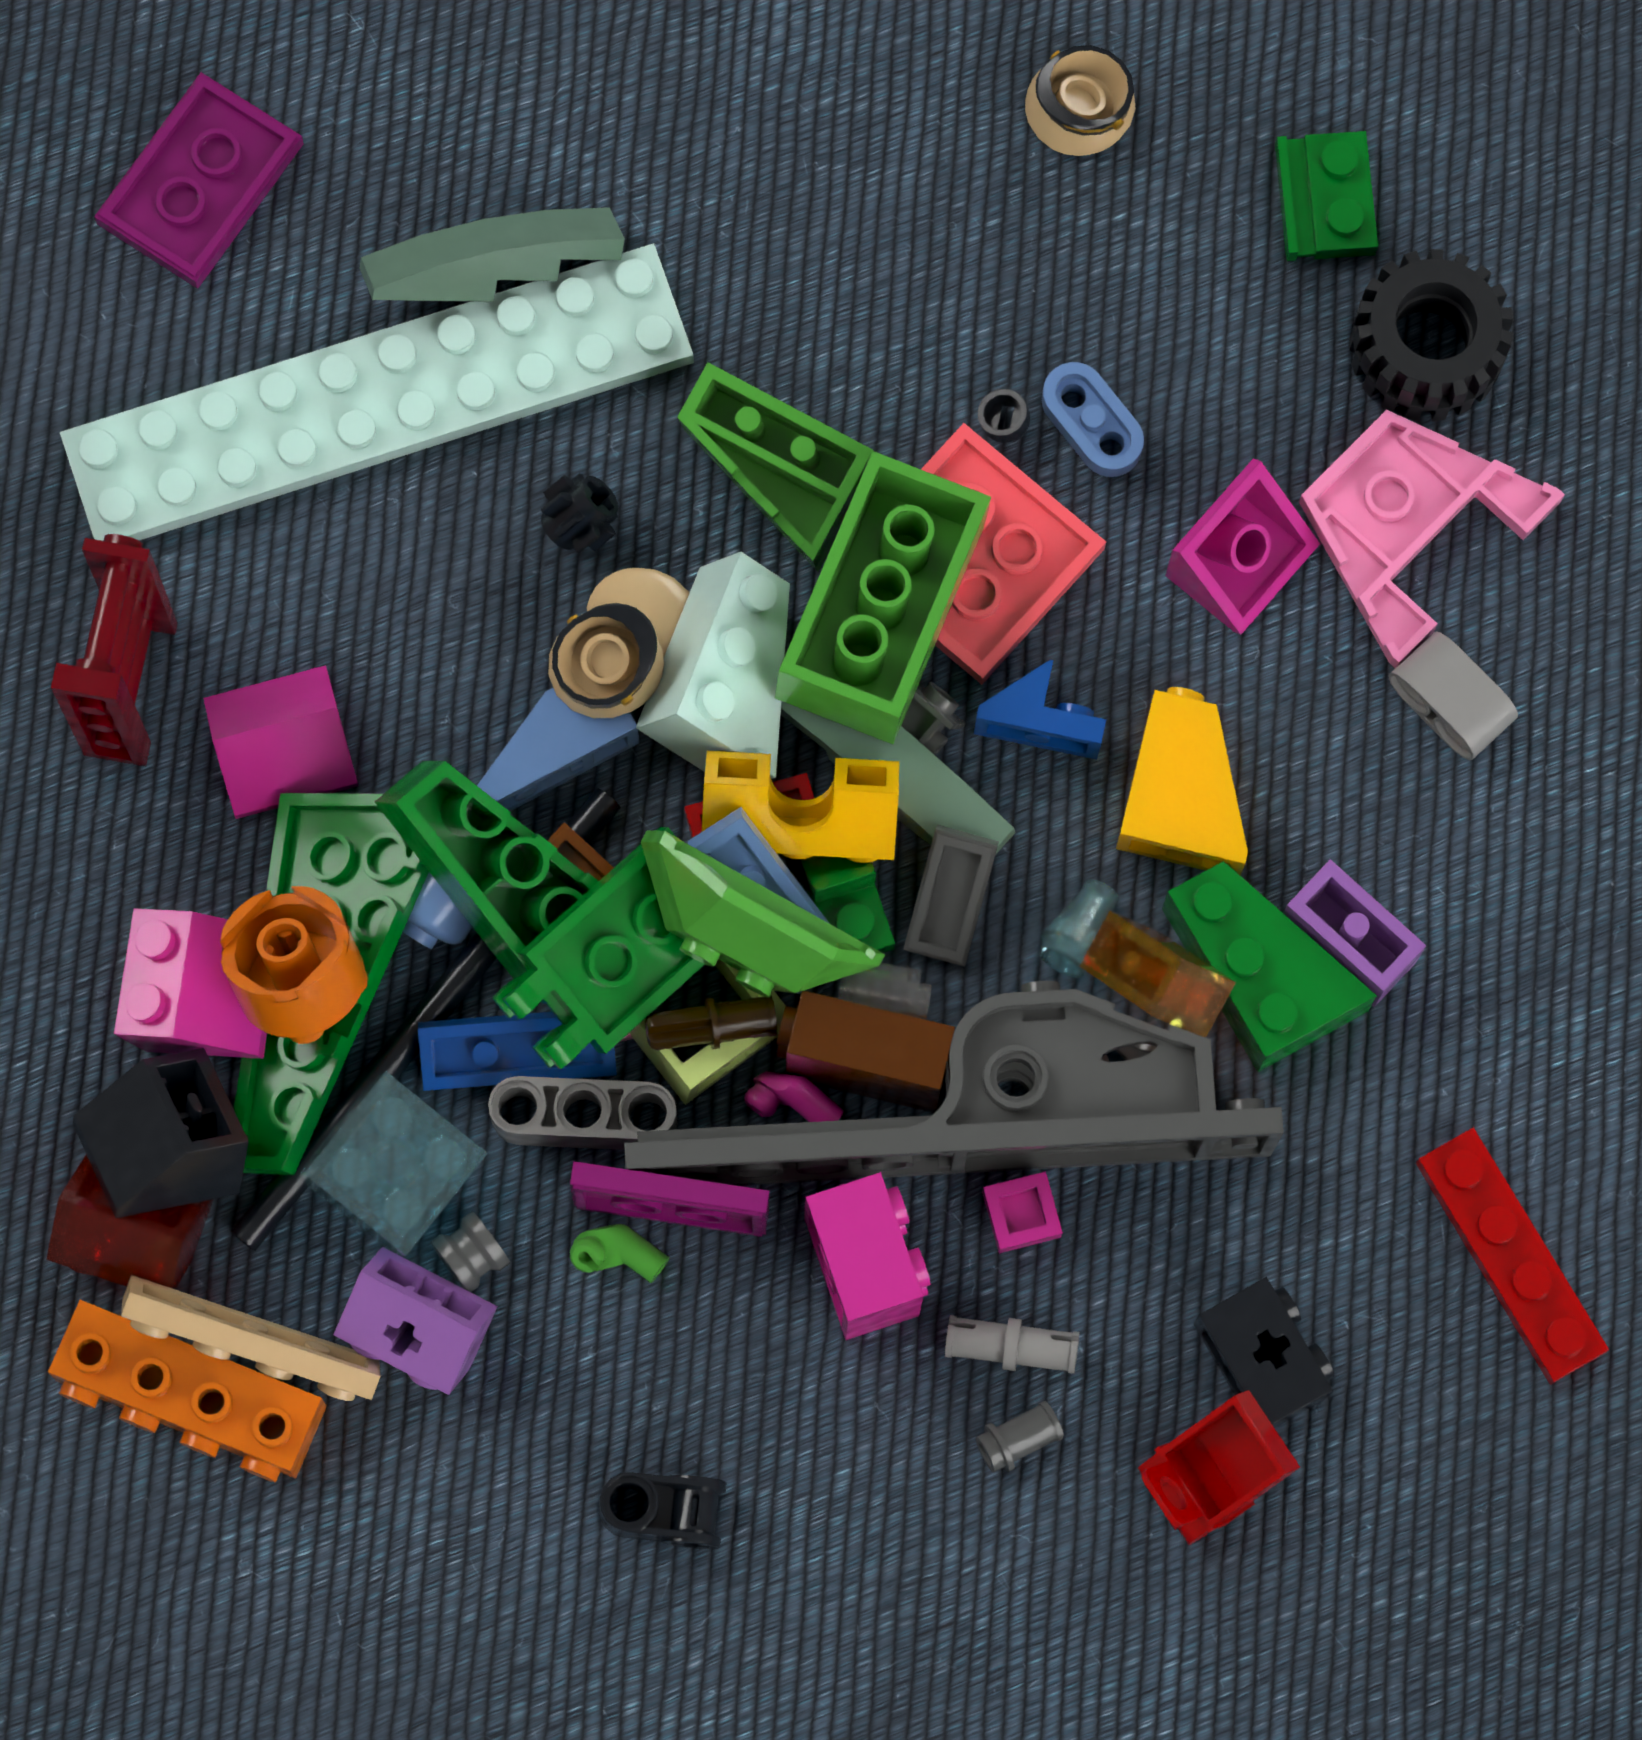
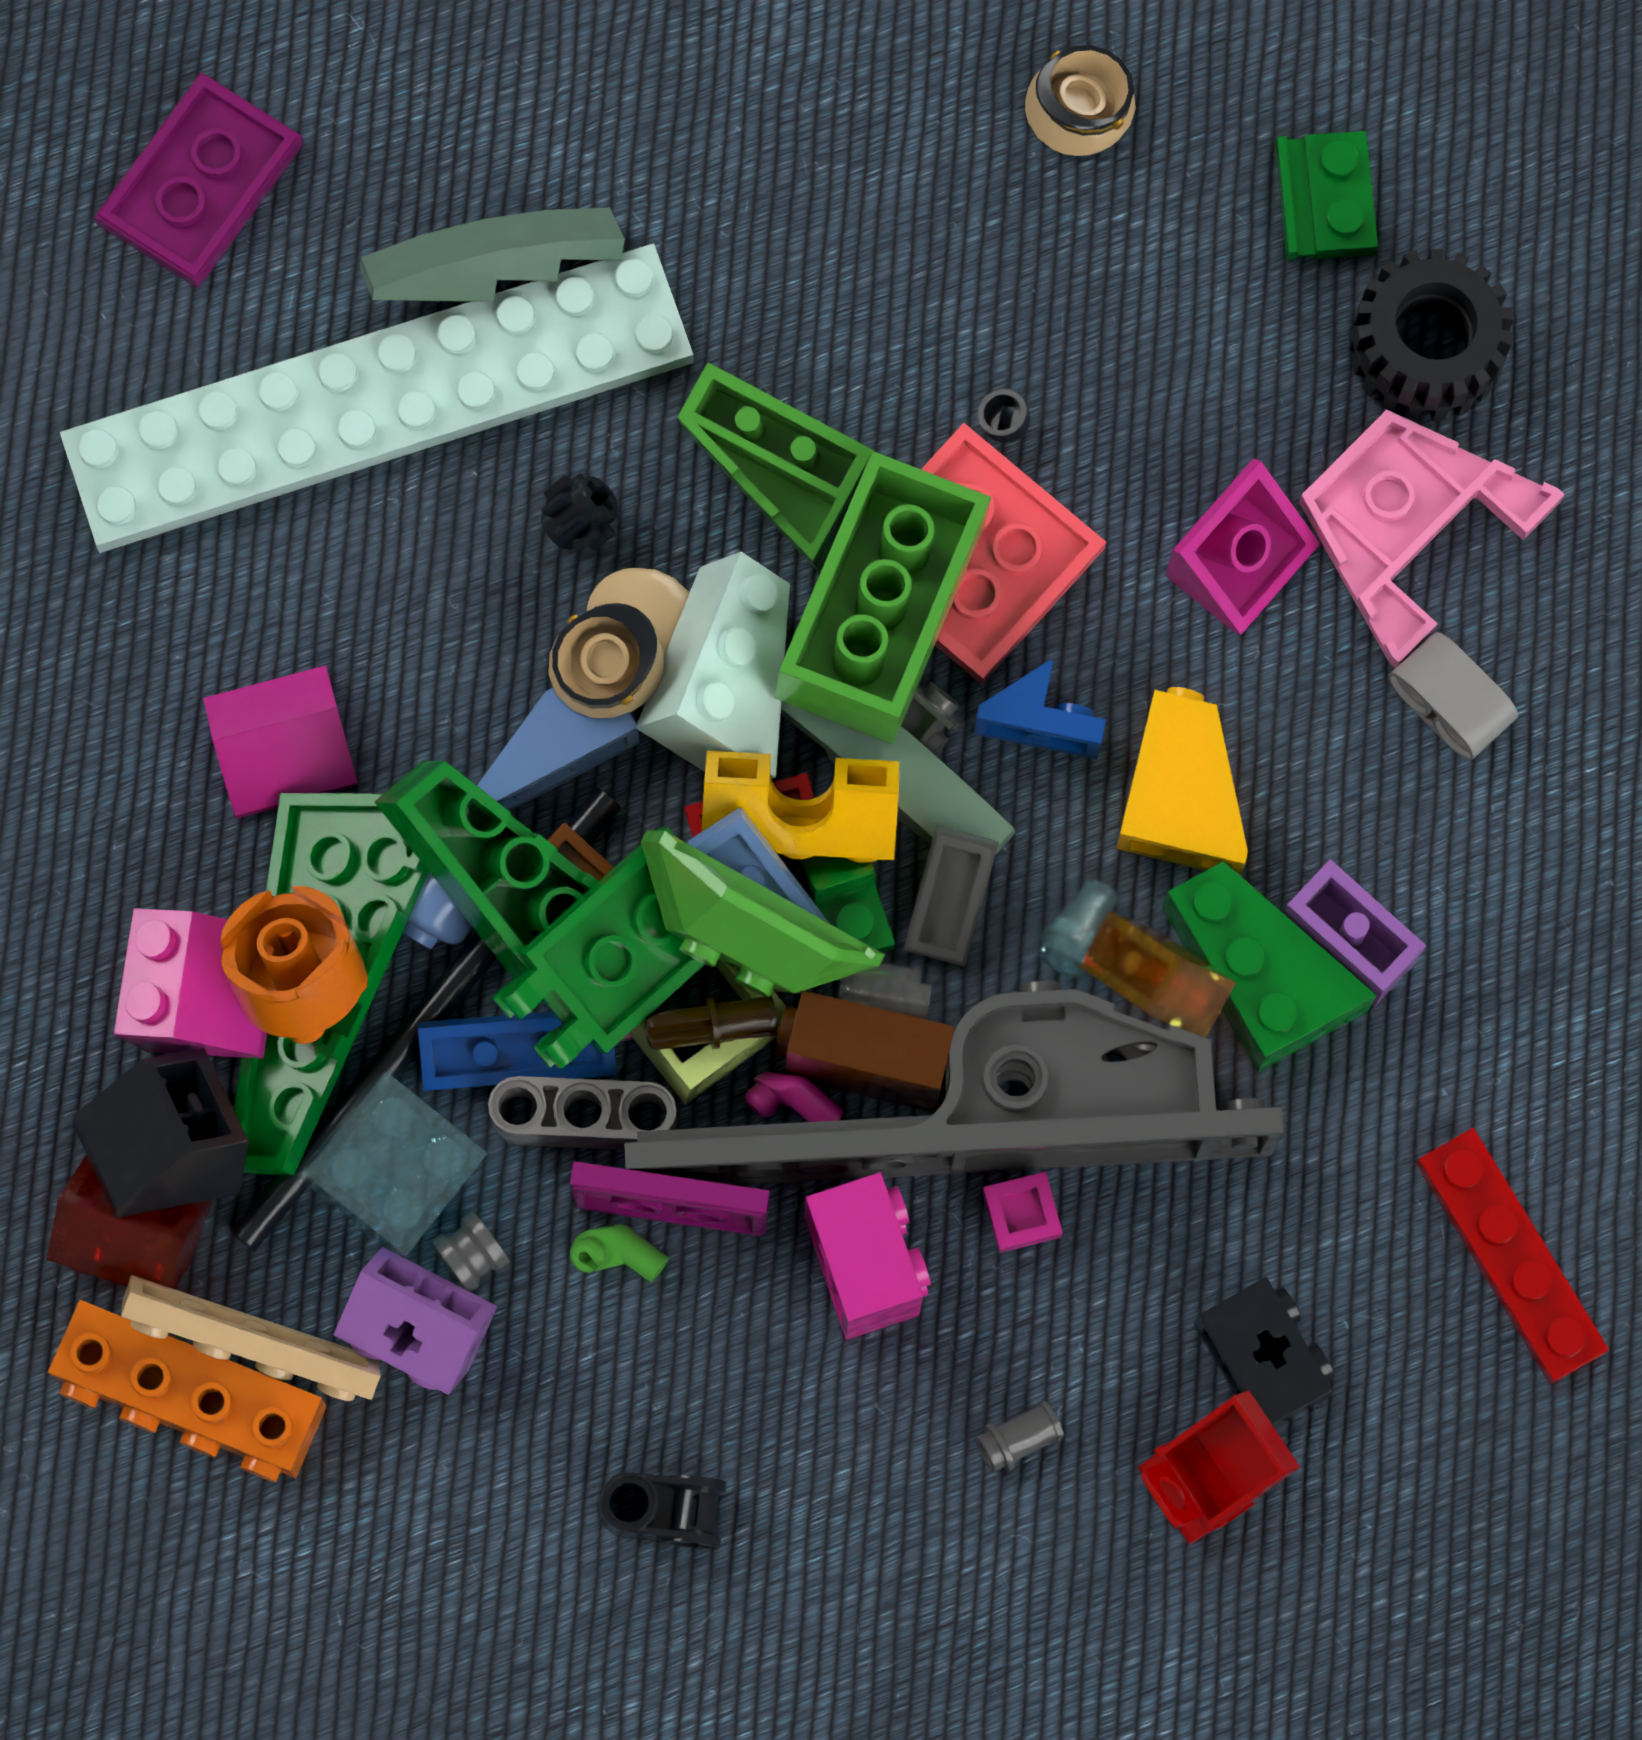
(104, 685): dark red fence -> none
(1012, 1344): light grey pin -> none
(1096, 420): medium blue plate -> none

